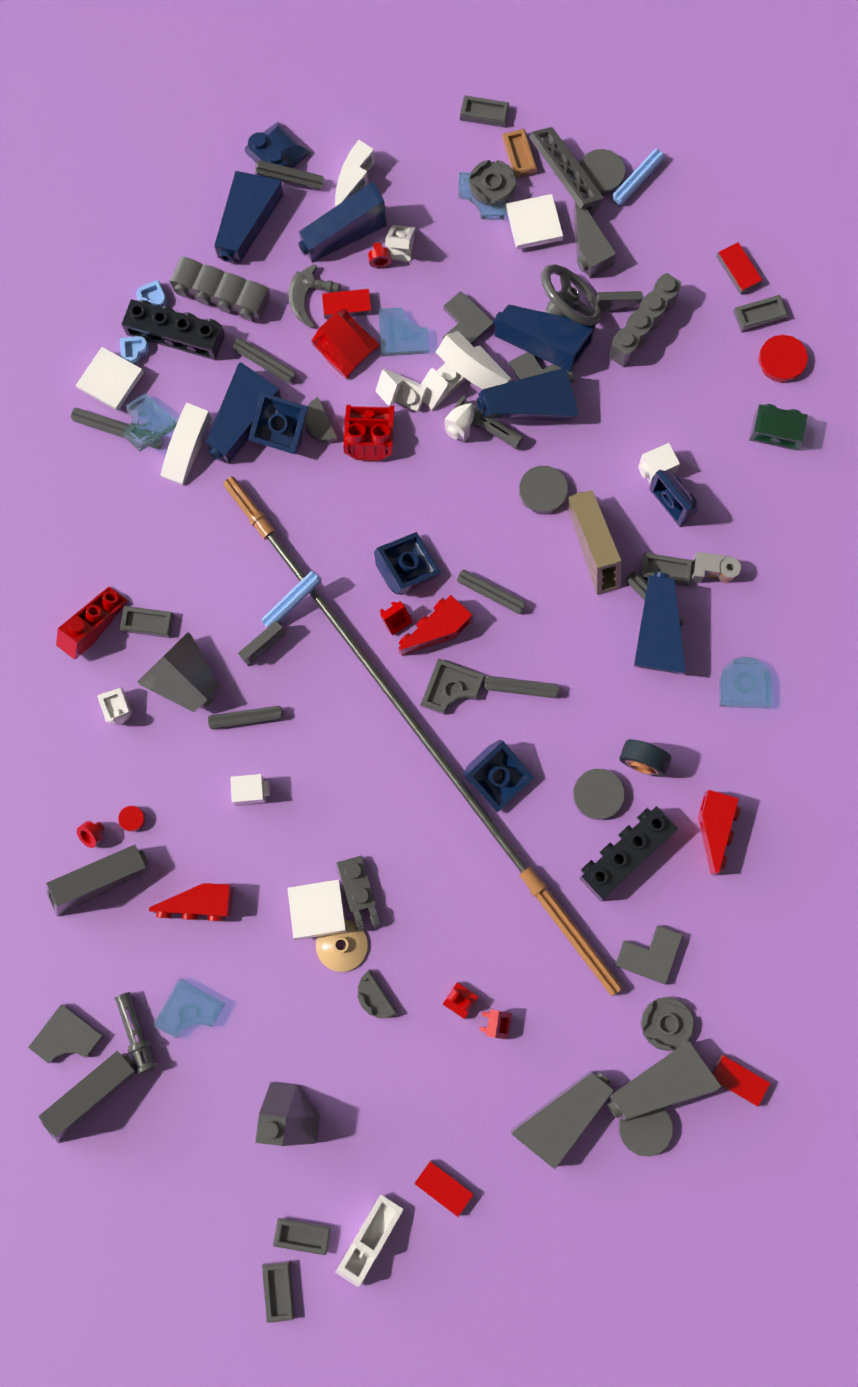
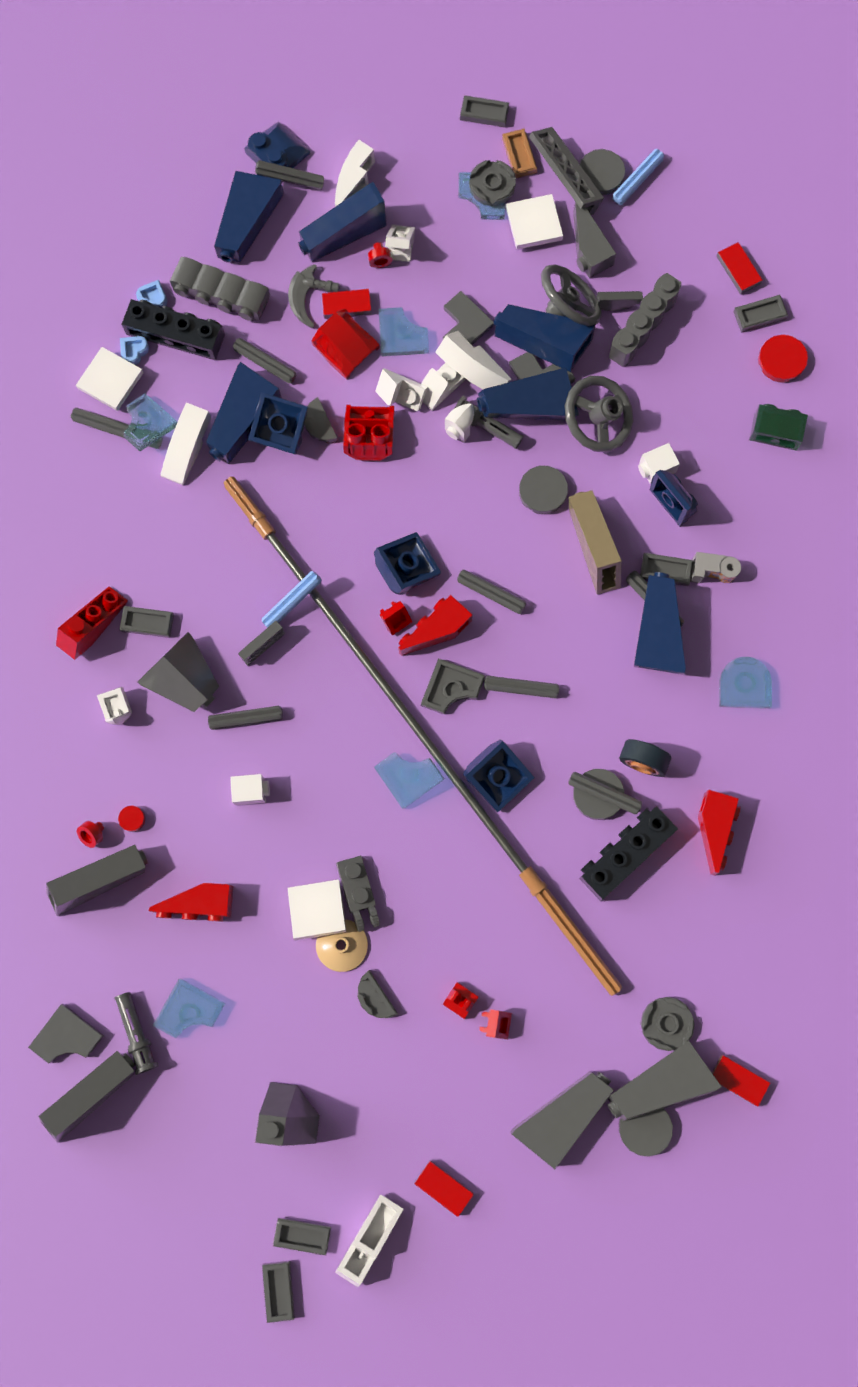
(408, 779): none -> clear light blue tile
(600, 413): none -> dark grey piece
(605, 793): none -> dark grey axle
(652, 962): dark grey tile -> none

